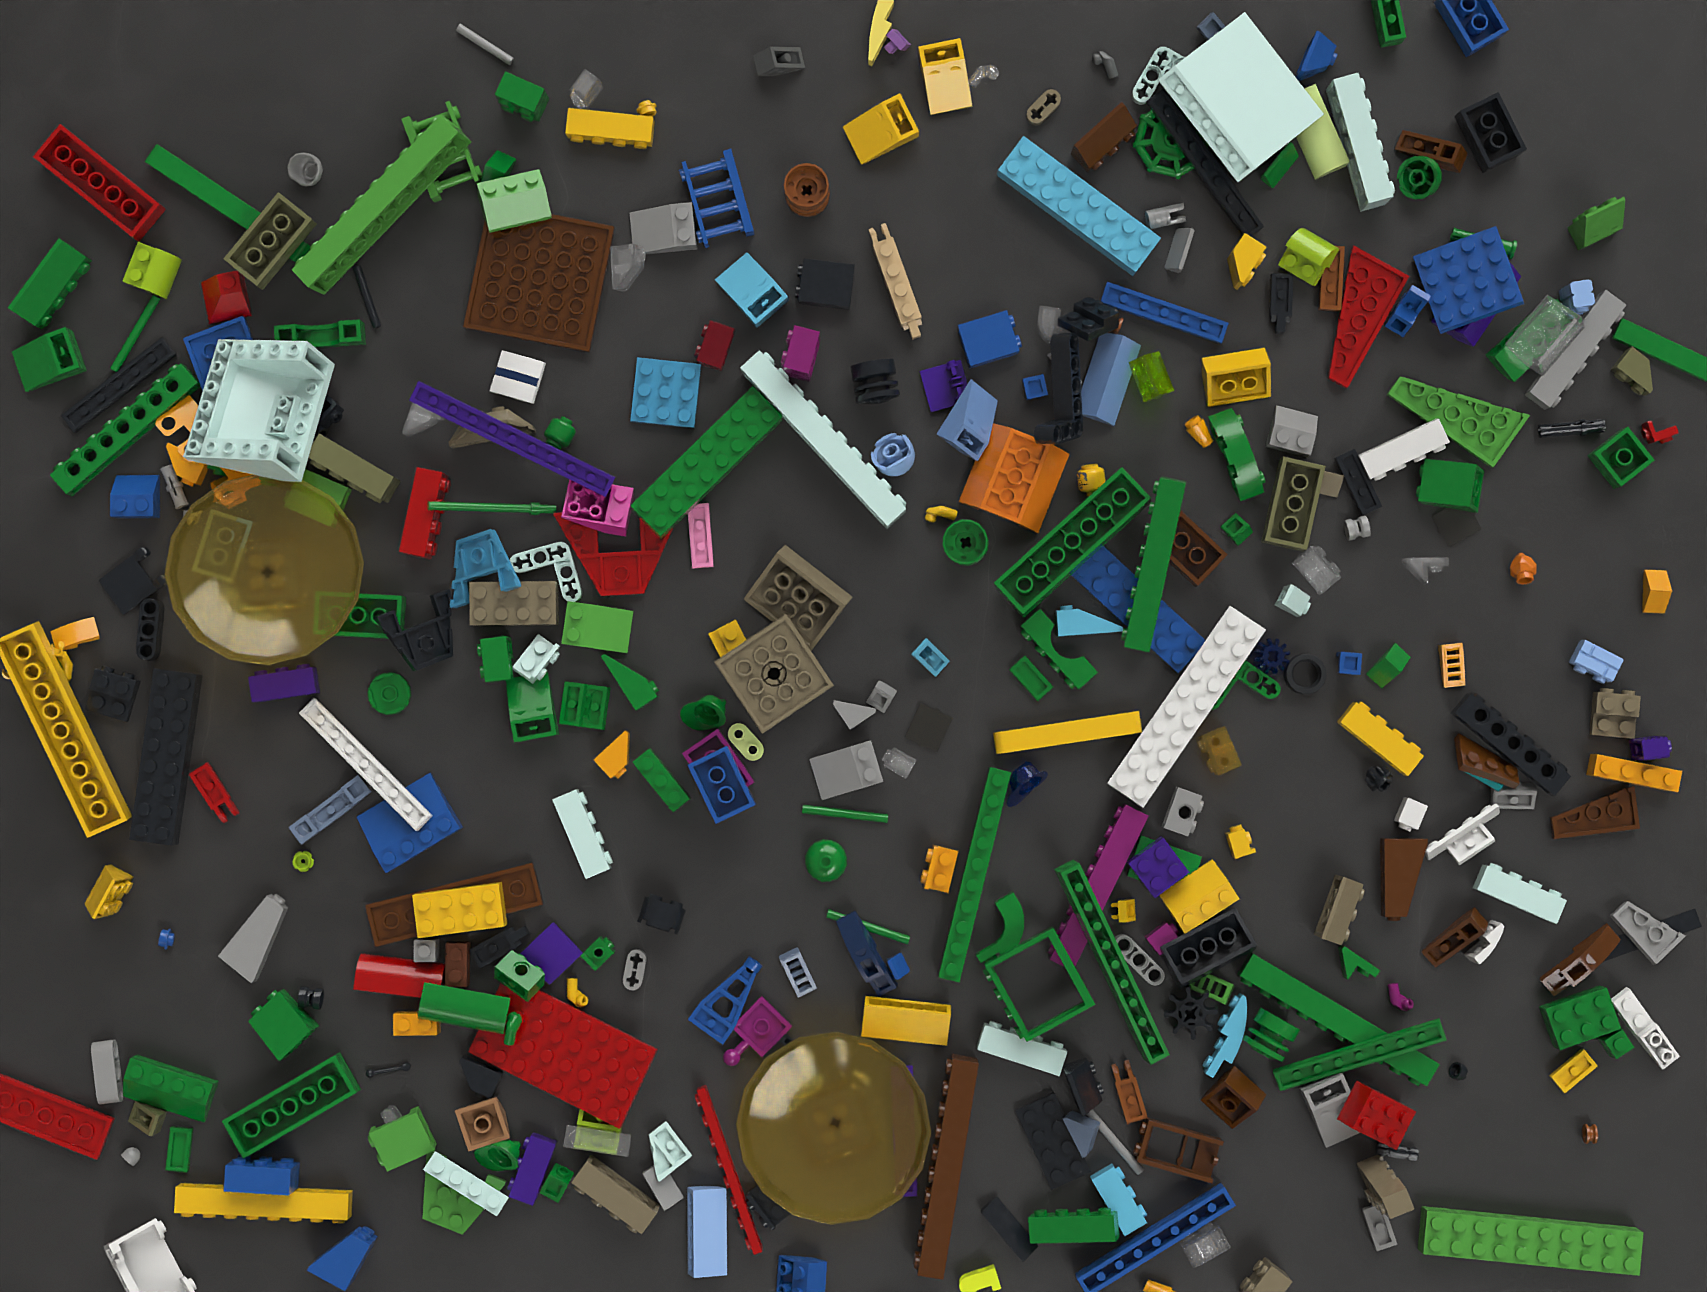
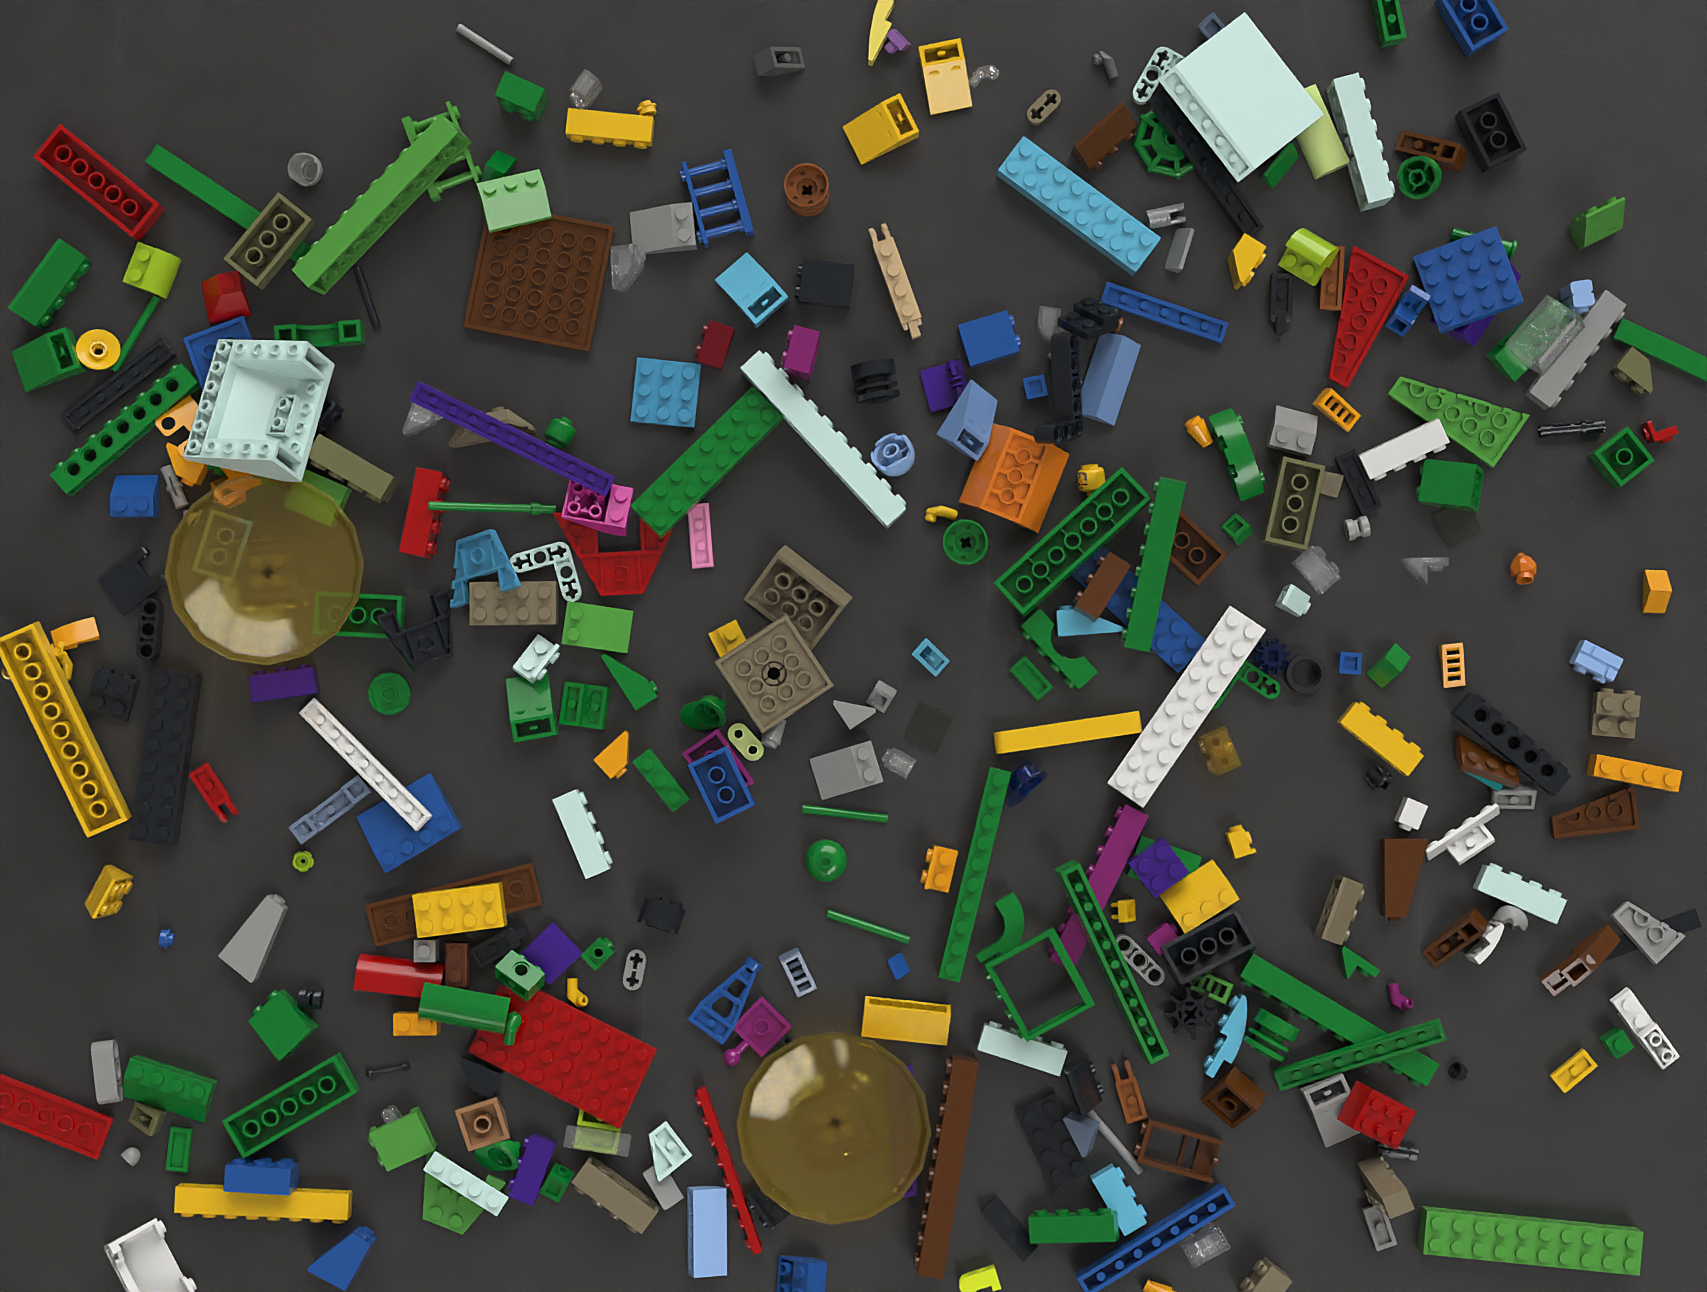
(98, 340): none -> yellow dish
(496, 658): green brick -> none
(517, 377): white slope -> none
(773, 736): none -> light grey cone
(864, 953): dark blue slope -> none
(1100, 586): none -> reddish brown brick
(1151, 376): clear neon green brick -> none
(1179, 799): light grey brick -> none
(1236, 377): yellow slope -> none
(1316, 57): blue slope -> none
(1319, 403): none -> light orange slope
(1512, 915): none -> light grey hair
(1580, 1017): green brick -> none
(1590, 1133): dark orange bush -> none
(1650, 748): dark purple brick -> none

